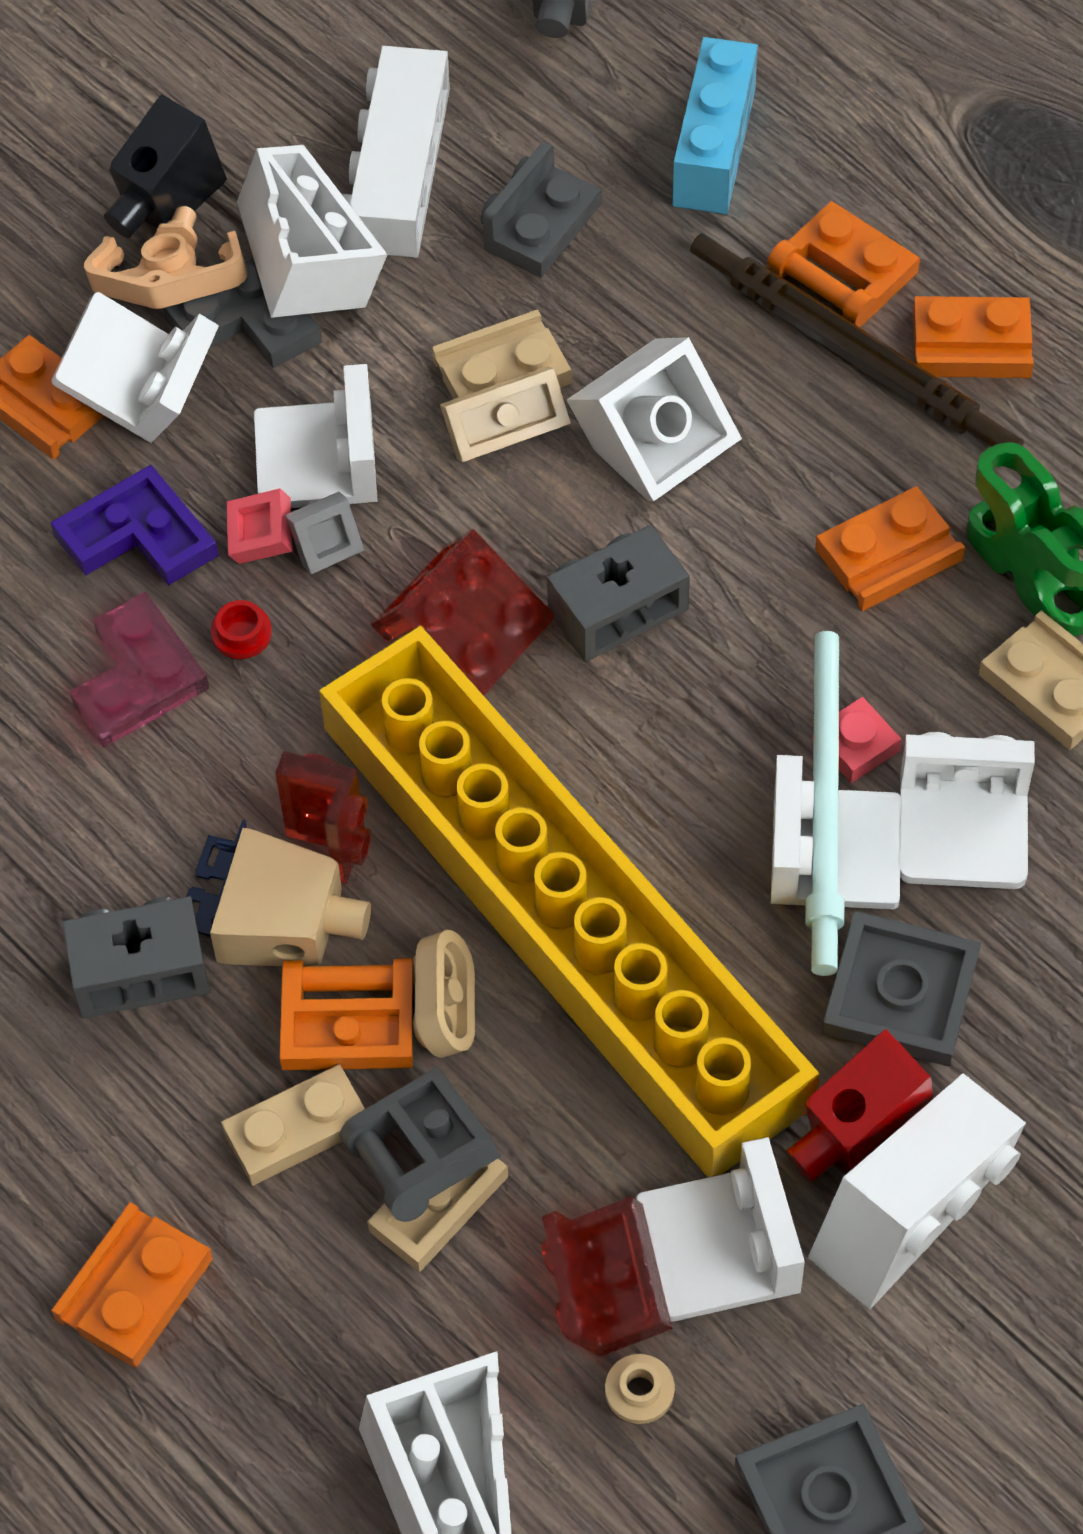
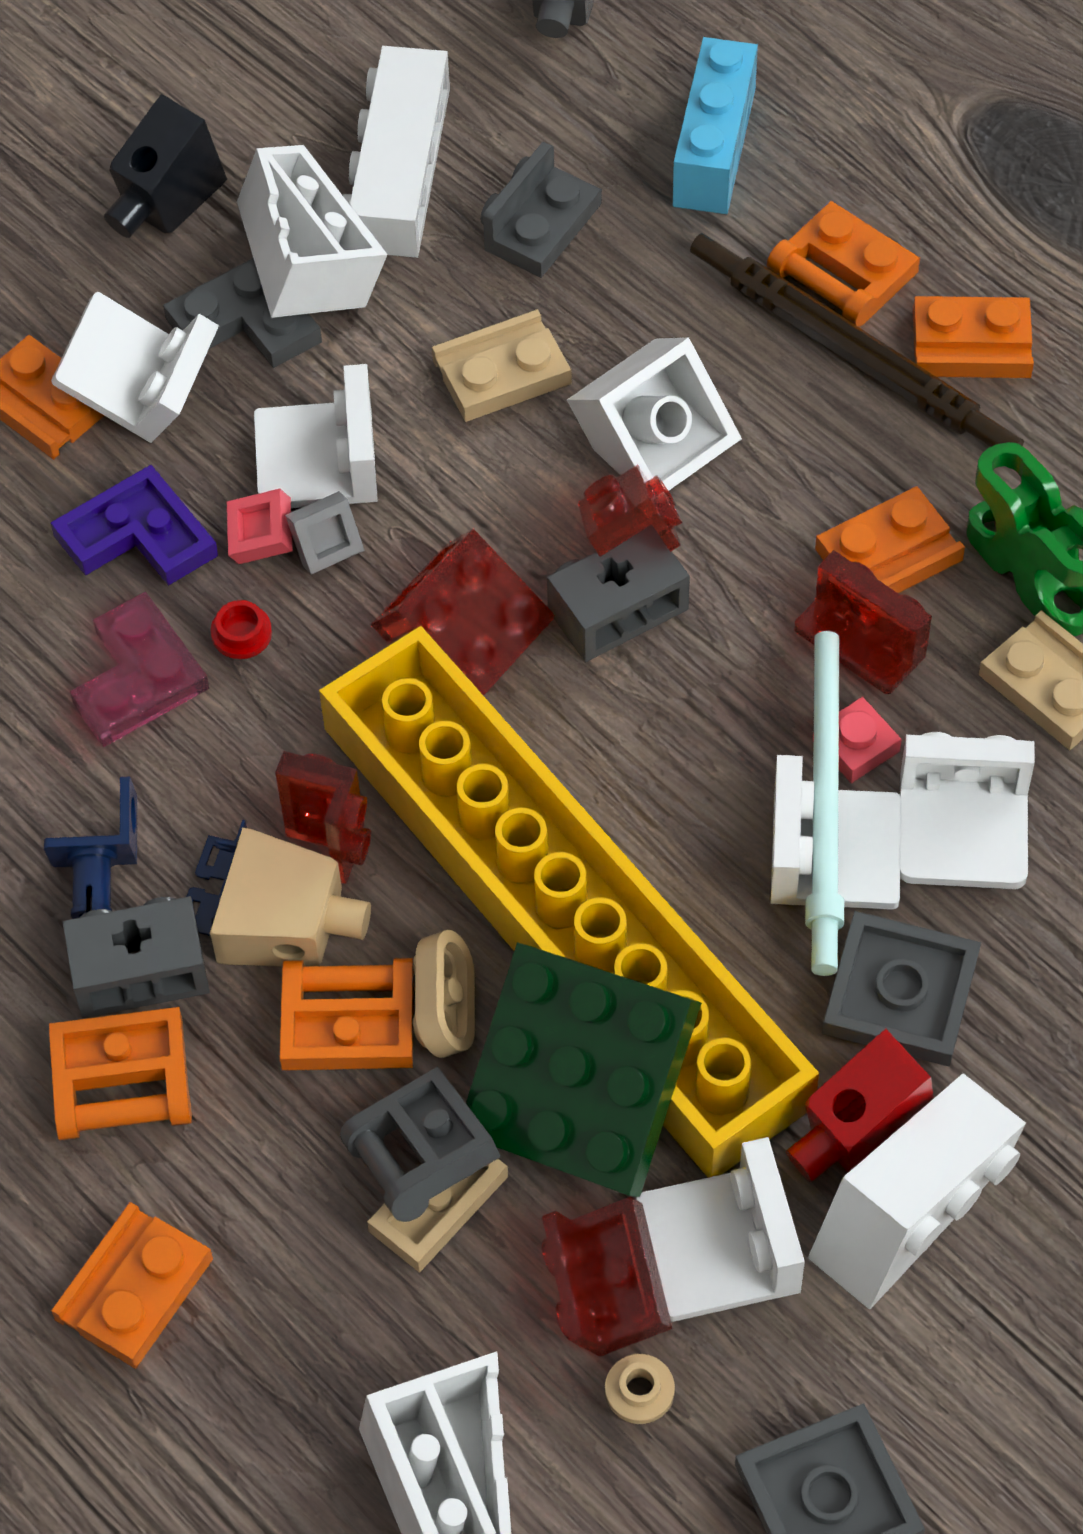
(96, 855): none -> dark blue bracket
(118, 1053): none -> orange plate
(168, 267): light nougat piece -> none
(292, 1124): tan plate -> none
(505, 414): tan plate -> none
(581, 1068): none -> dark green plate
(625, 506): none -> clear red bracket
(877, 628): none -> clear red bracket

